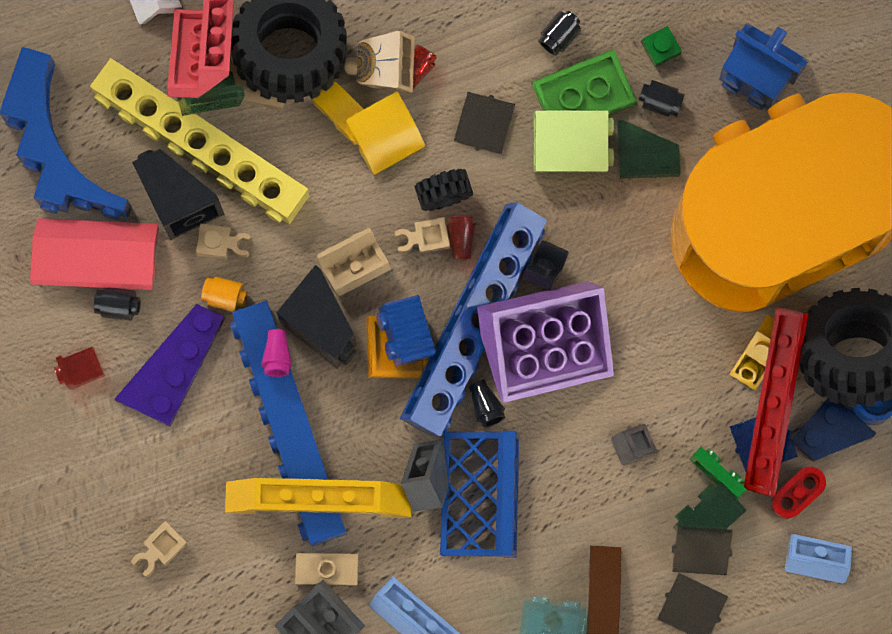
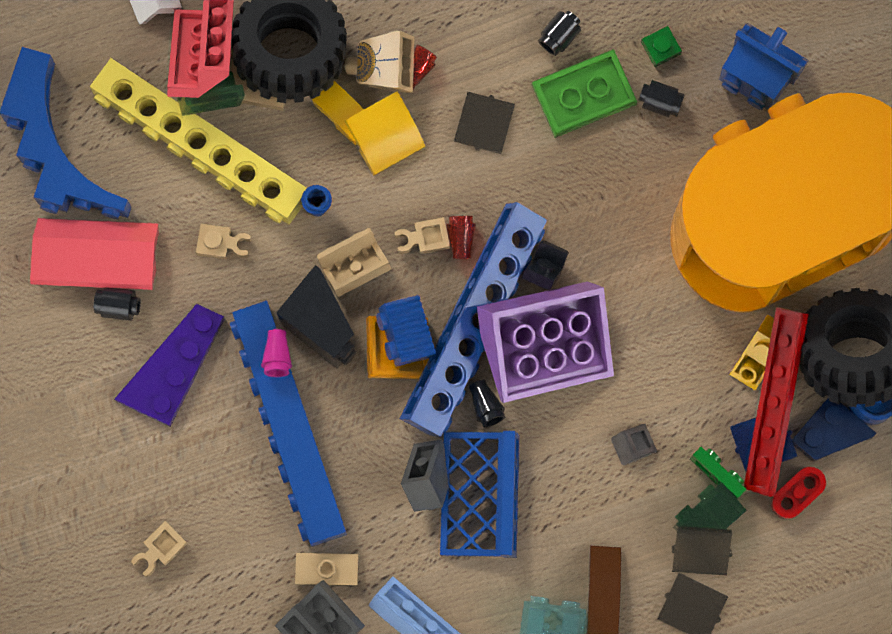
(78, 368): clear red bracket -> none
(176, 194): black slope -> none
(224, 294): light orange brick -> none
(314, 194): none -> blue cone
(316, 495): yellow slope -> none
(443, 189): black tyre -> none
(572, 141): yellowish green brick -> none
(645, 153): clear green wing -> none
(818, 558): light blue slope -> none

